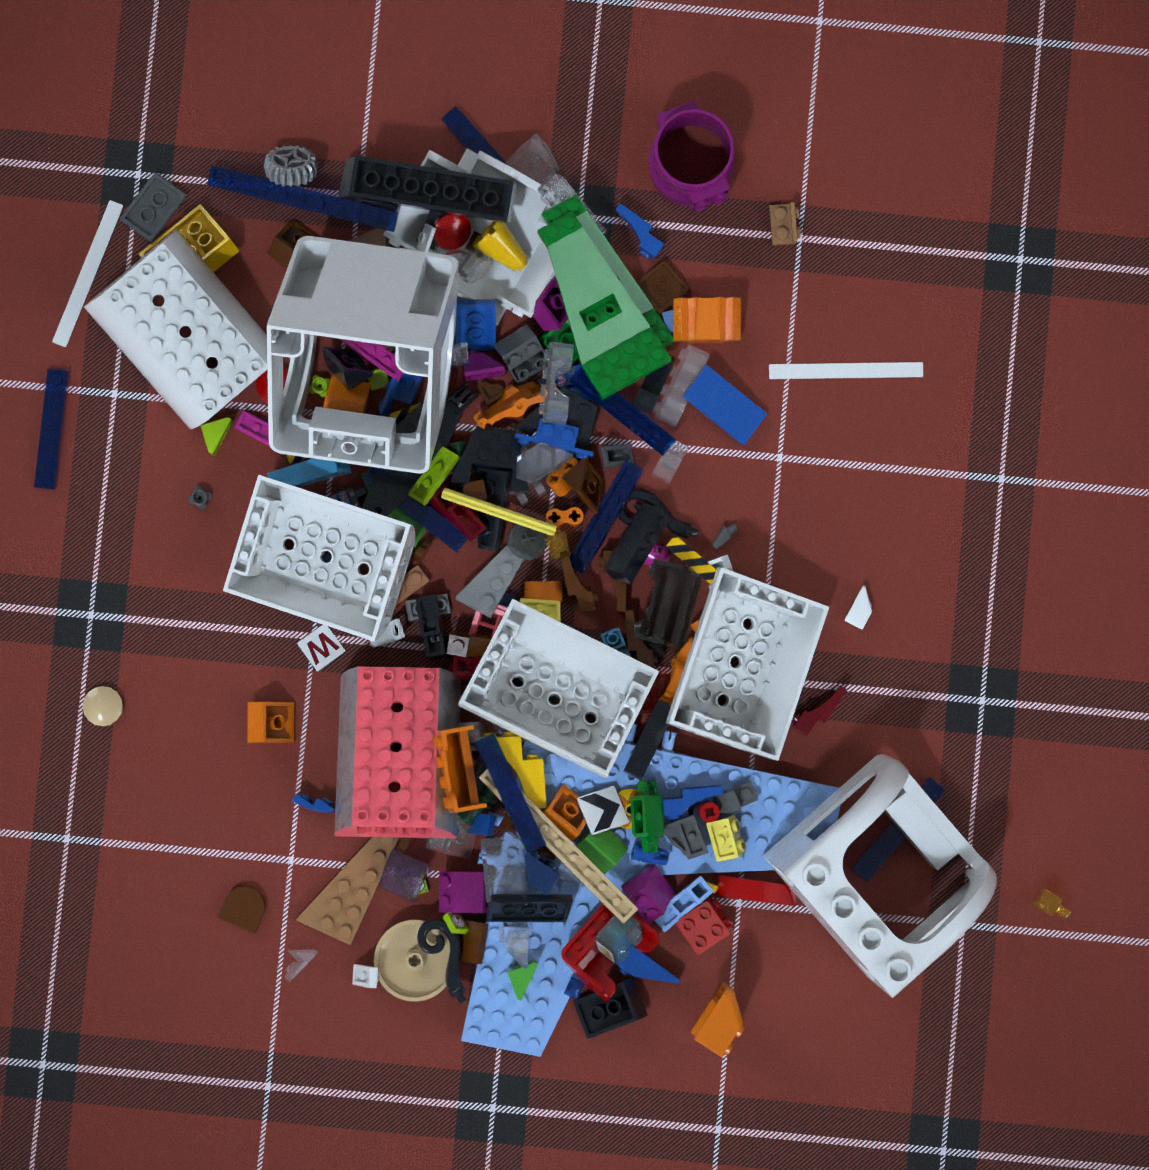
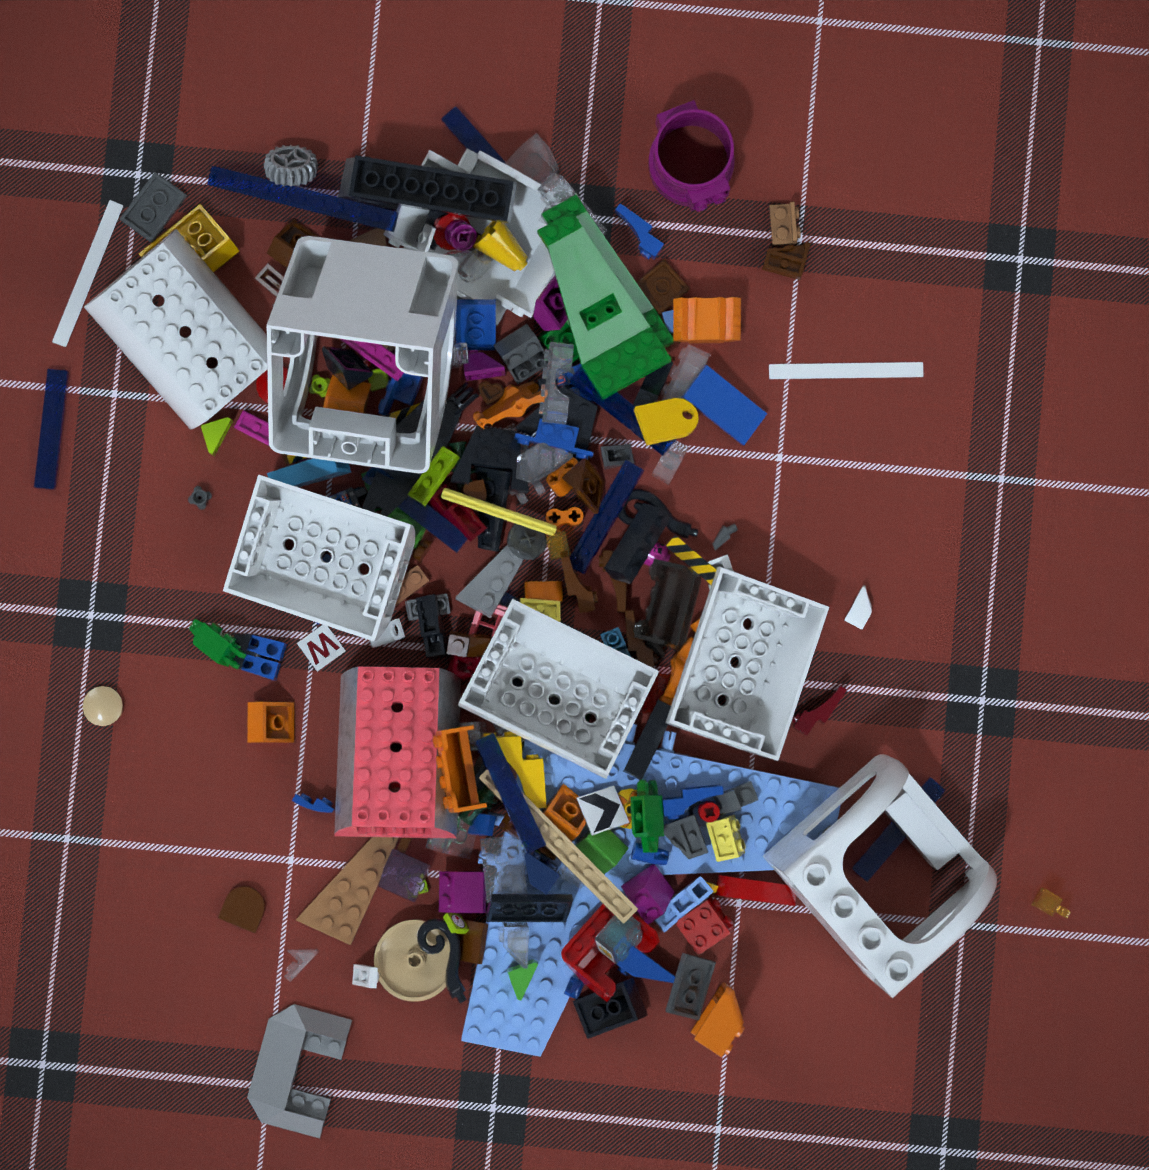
(216, 644): none -> green hinge
(255, 648): none -> blue hips
(263, 272): none -> tile
(272, 1082): none -> light grey slope
(453, 231): none -> magenta wheel
(664, 420): none -> yellow tile
(690, 986): none -> dark grey tile
(787, 260): none -> reddish brown wing

